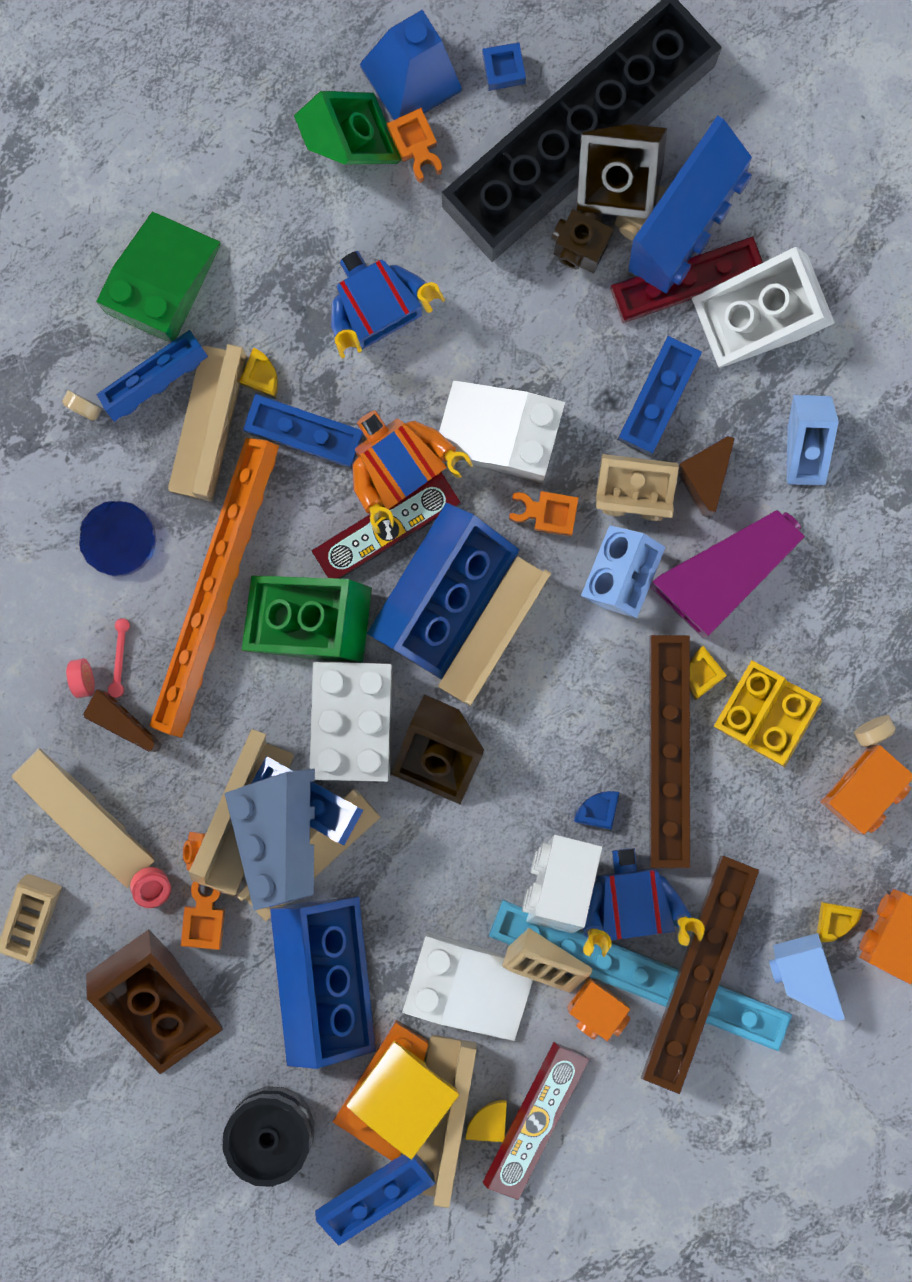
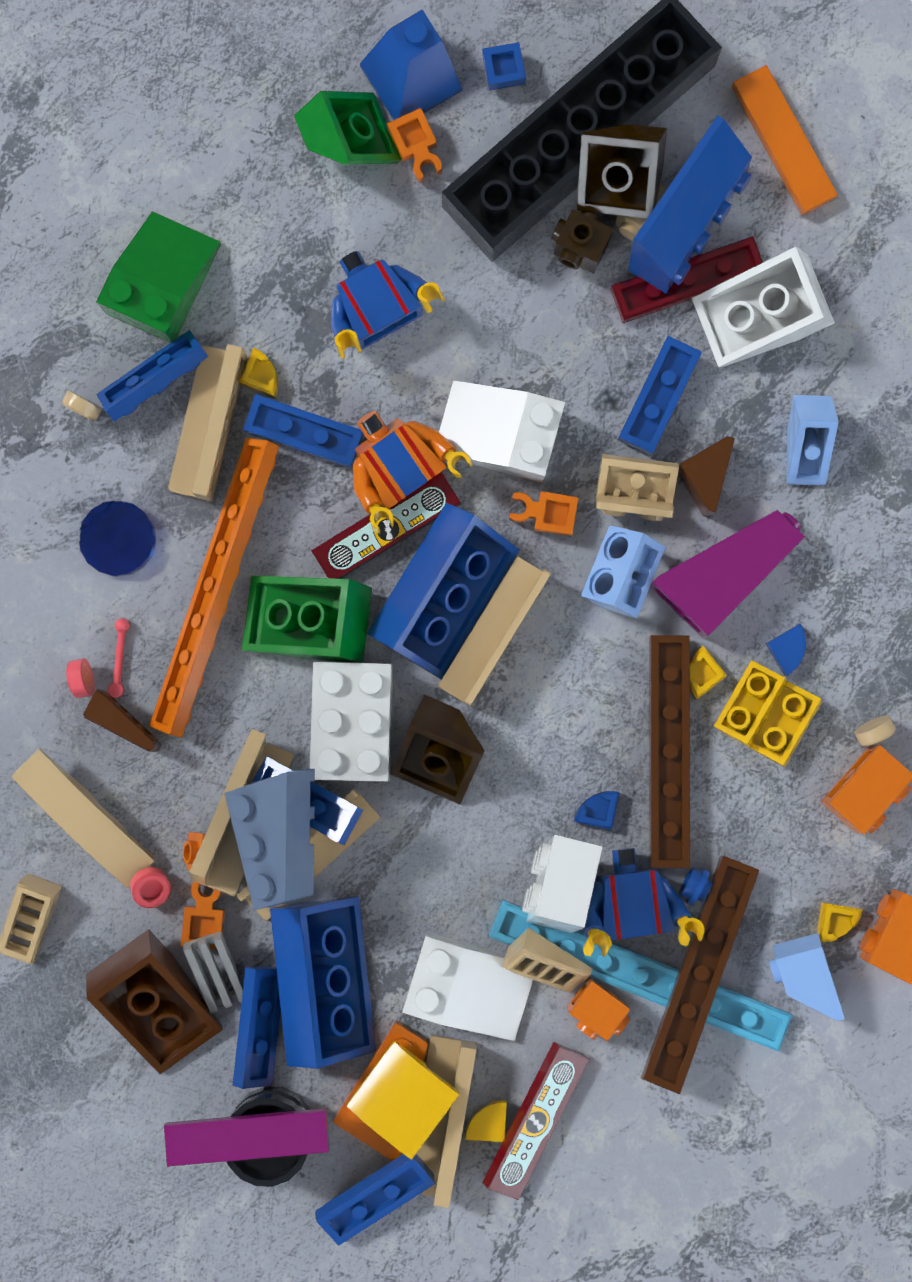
(224, 998): none -> light grey tile
(246, 1137): none -> magenta tile
(257, 1028): none -> blue plate
(695, 886): none -> blue plate
(784, 140): none -> orange tile
(788, 649): none -> blue tile

